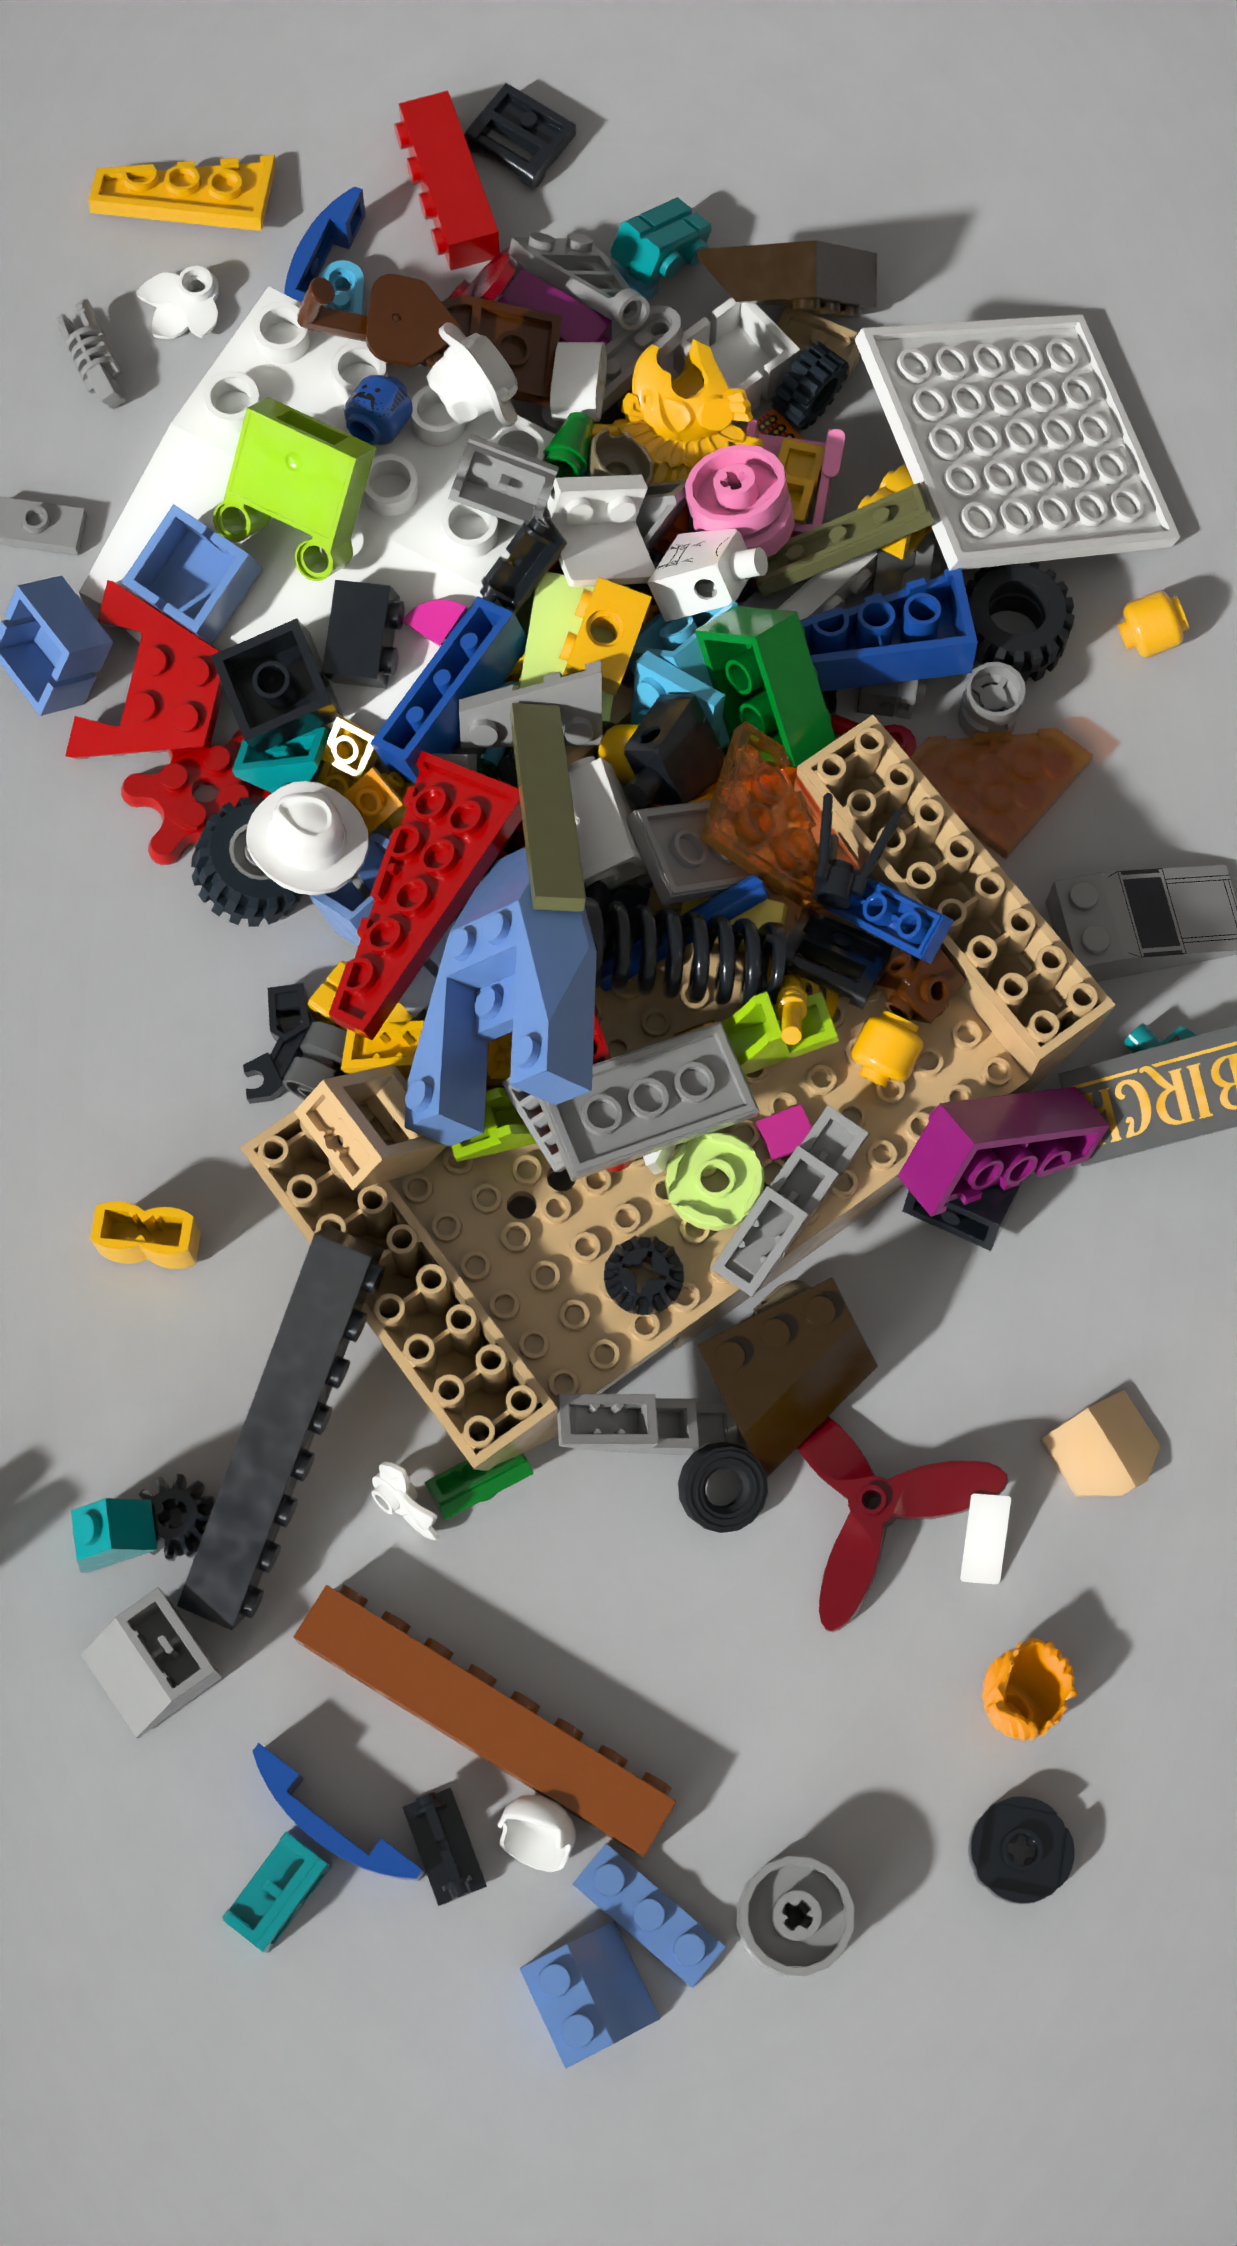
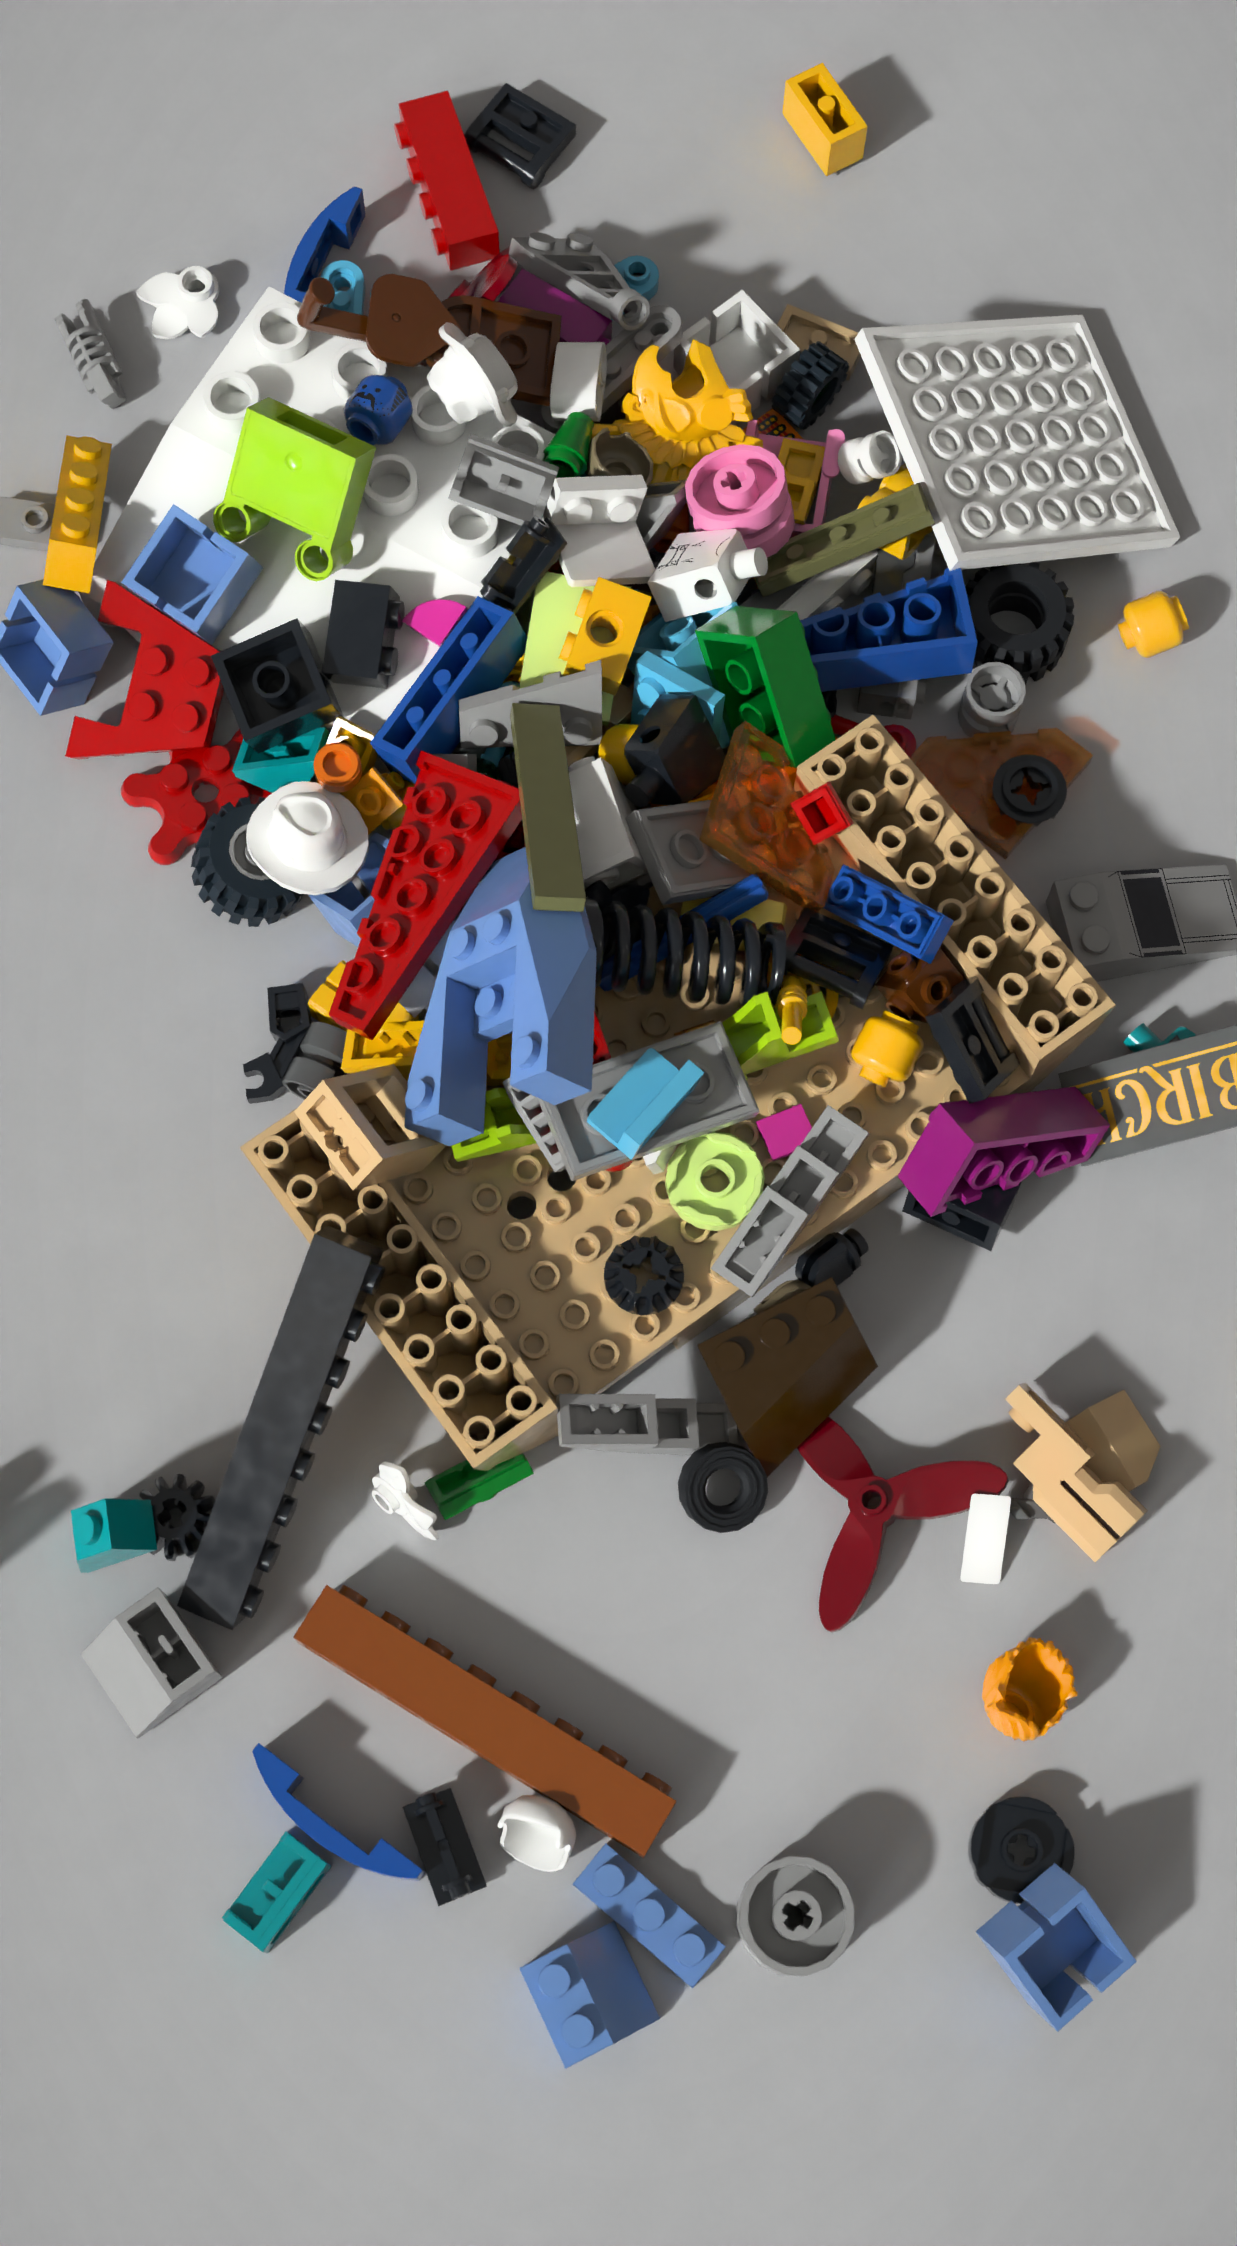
(77, 514): none -> yellow brick
(134, 1235): yellow brick -> none
(207, 195): yellow wing -> none
(337, 767): none -> orange tile
(643, 1101): none -> medium azure panel
(661, 240): teal brick -> none
(797, 275): dark brown wedge -> none
(821, 813): none -> red slope
(824, 119): none -> yellow brick
(832, 1257): none -> black arm
(835, 877): black plant -> none
(869, 457): none -> white wheel
(971, 1041): none -> black plate
(1040, 775): none -> black gear
(1047, 1934): none -> medium blue piece
(1063, 1485): none -> tan plate

